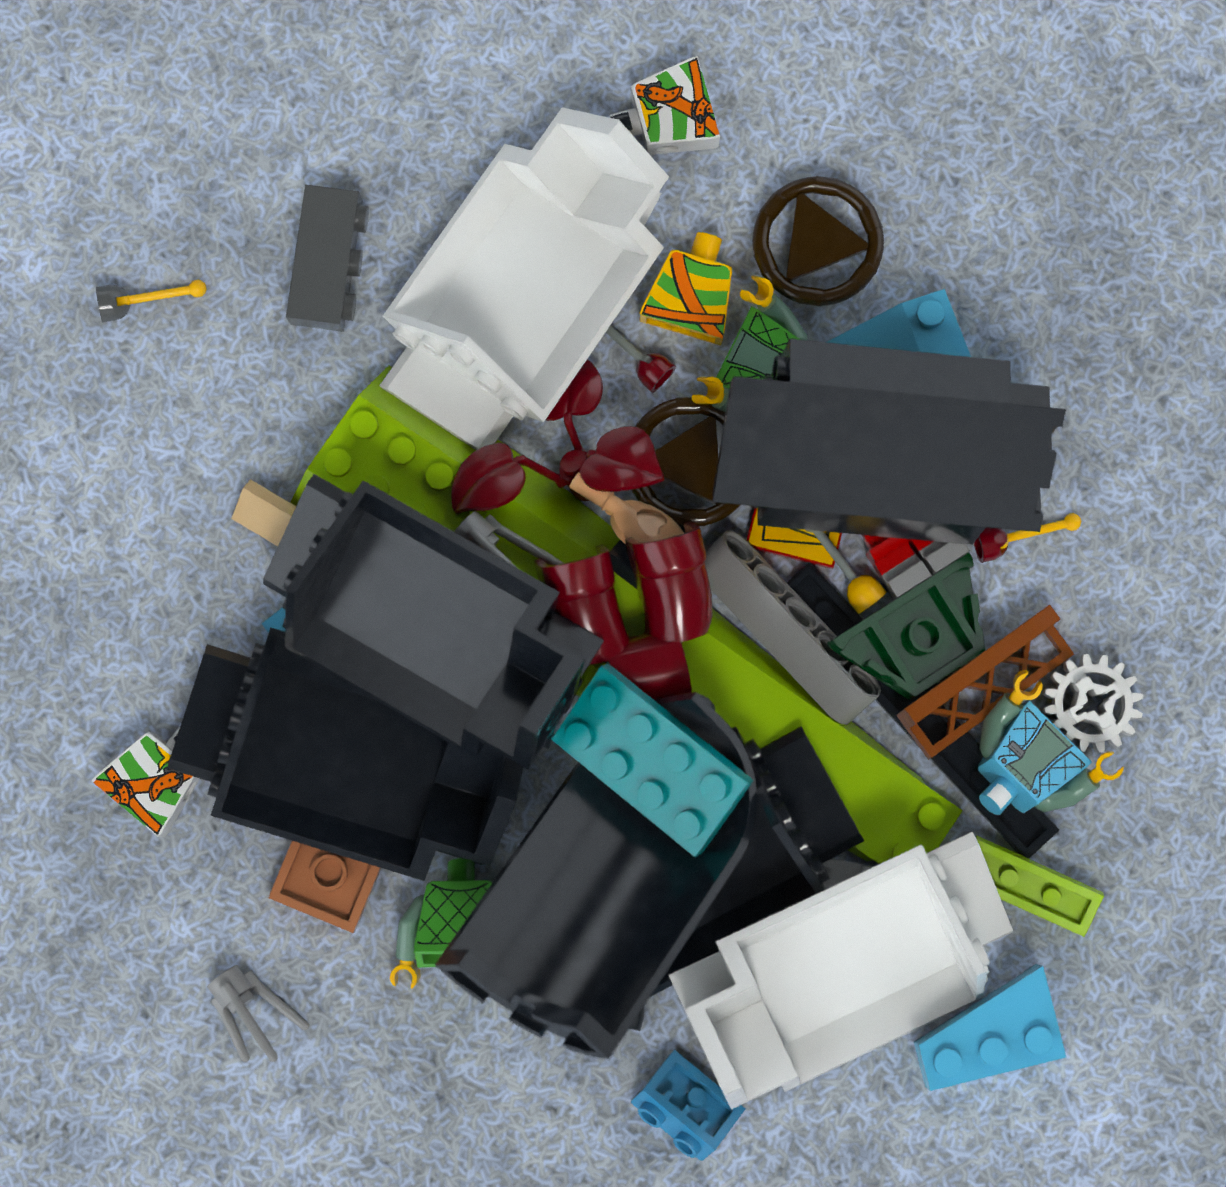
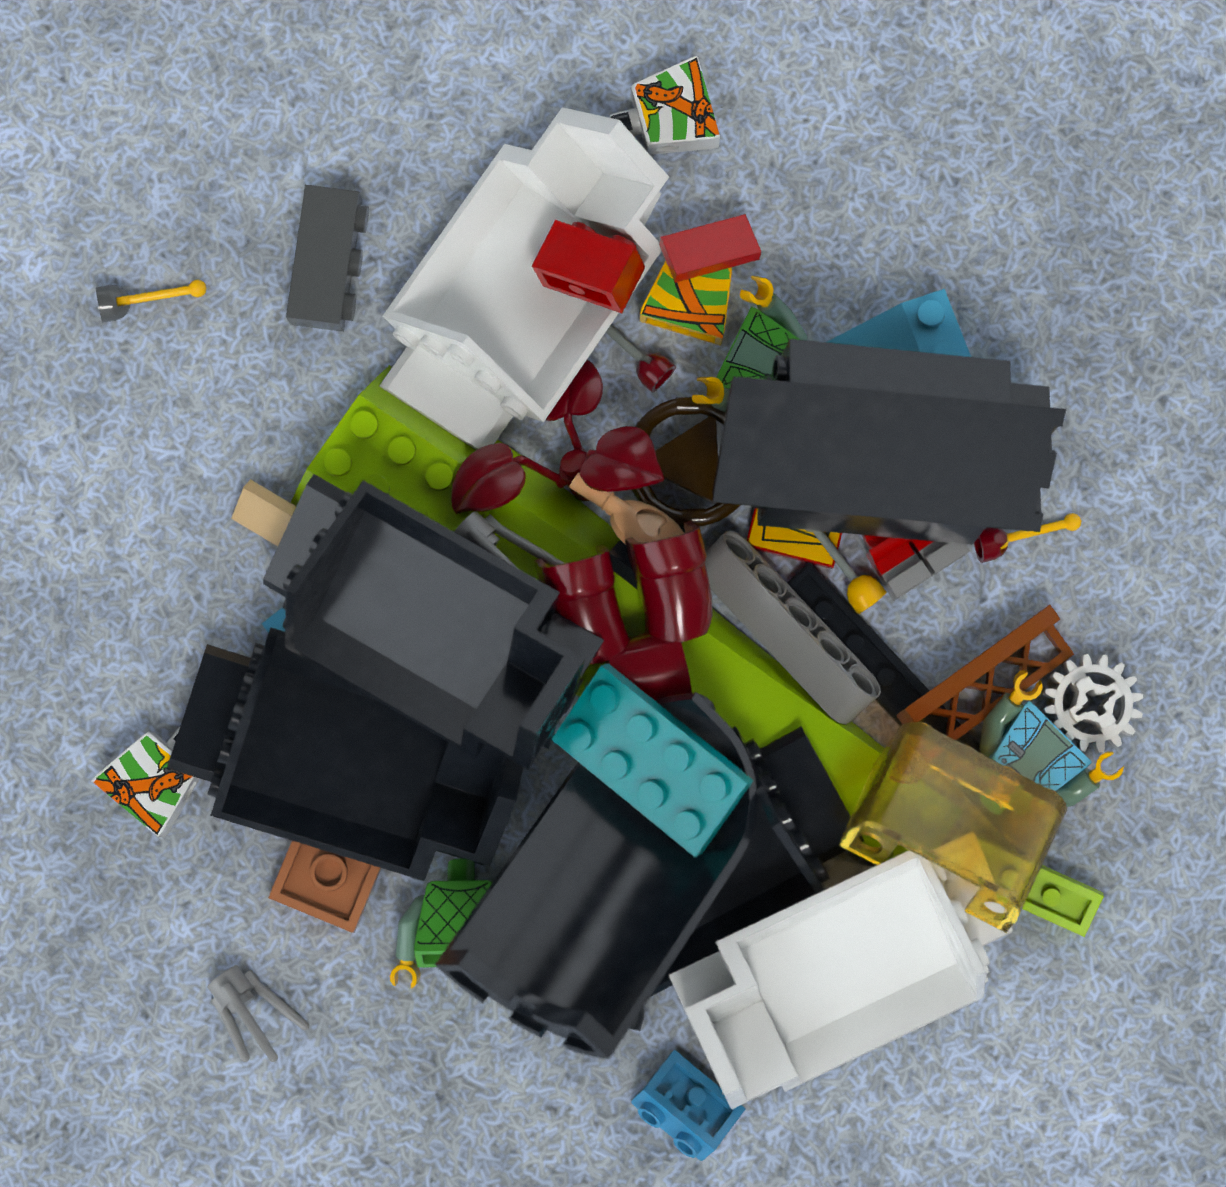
(589, 265): none -> red brick
(710, 248): none -> red tile
(818, 240): dark brown piece -> none
(919, 633): dark green wing -> none
(959, 815): none -> clear yellow windscreen
(995, 1035): medium azure wedge -> none

